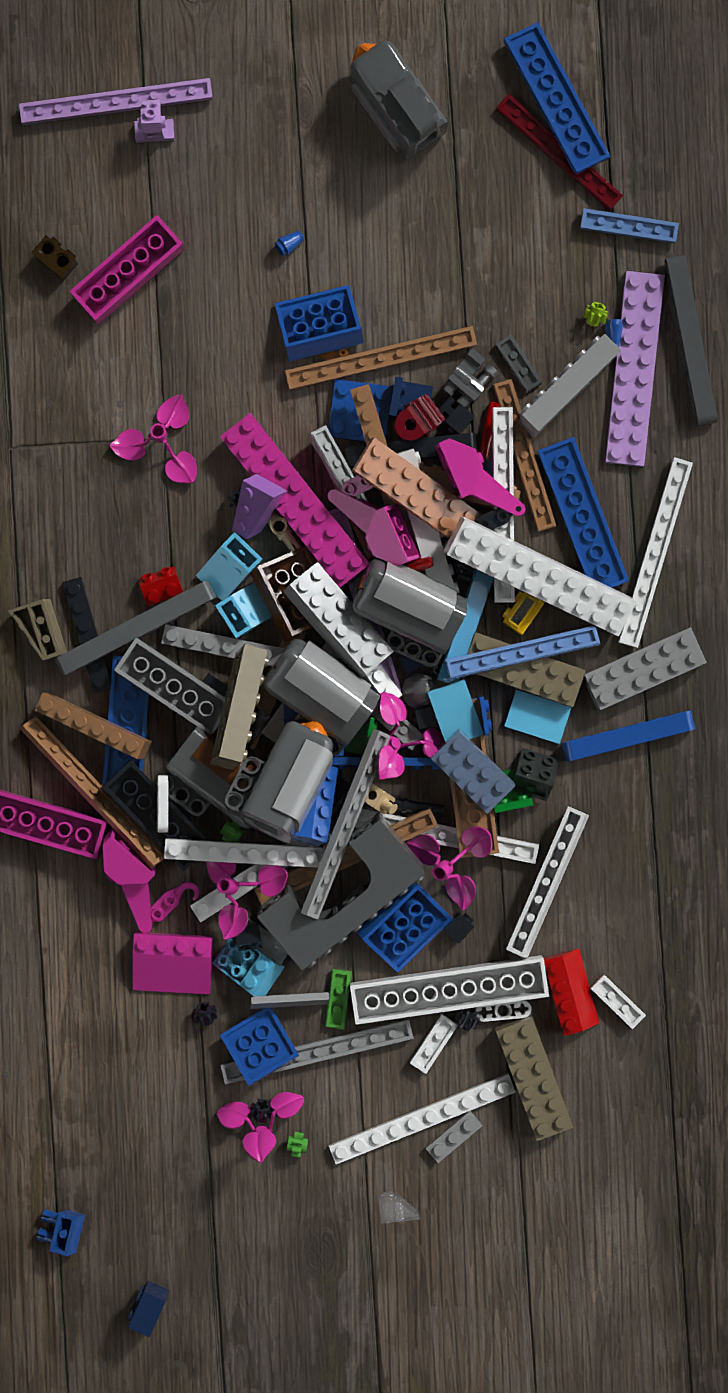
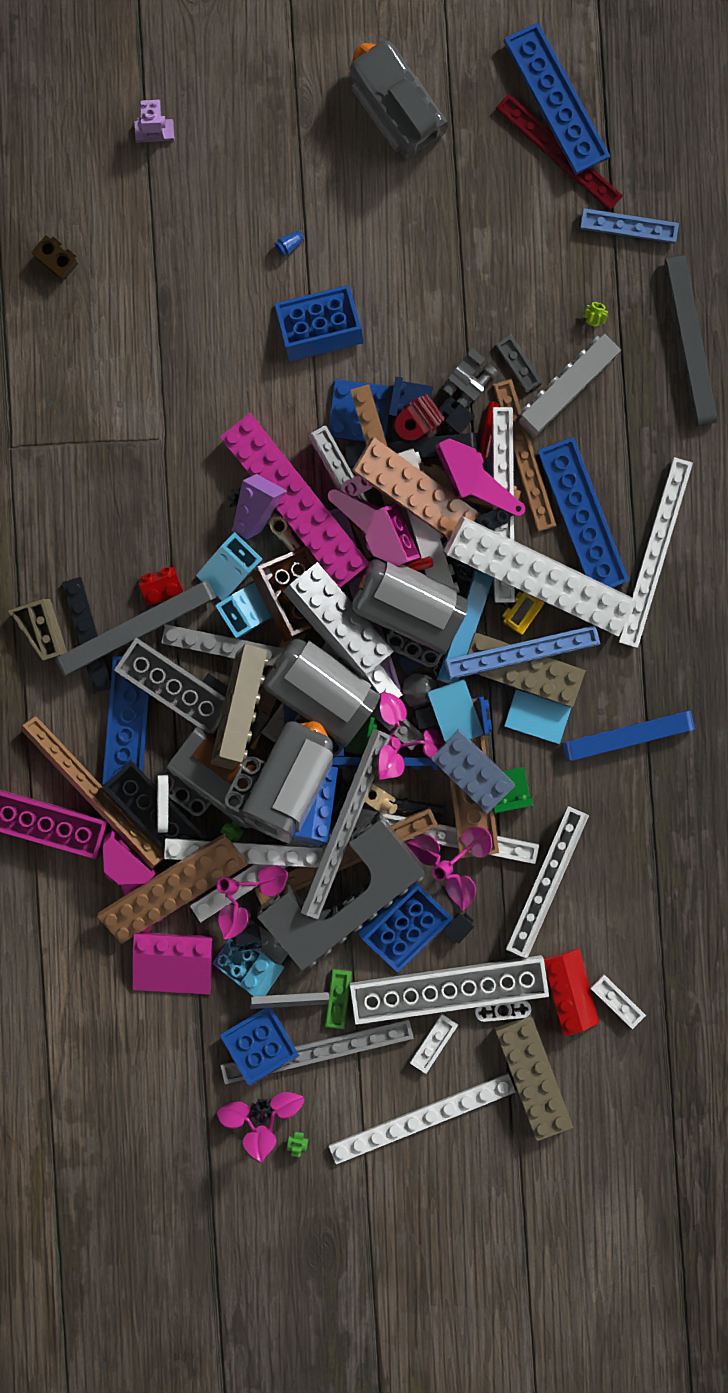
(66, 1233): blue brick -> none
(93, 725): medium nougat brick -> none
(114, 101): lavender plate -> none
(127, 269): dark pink brick -> none
(131, 442): dark pink plant -> none
(149, 1306): dark blue brick -> none
(172, 888): none -> medium nougat plate
(205, 1013): black gear -> none
(332, 355): dark orange piece -> none
(381, 358): medium nougat plate -> none
(396, 1209): clear slope -> none
(453, 1136): light grey plate -> none
(467, 1018): black gear -> none
(535, 774): pearl dark grey bracket -> none
(614, 330): blue cone -> none
(634, 369): lavender plate -> none
(644, 669): light grey brick -> none

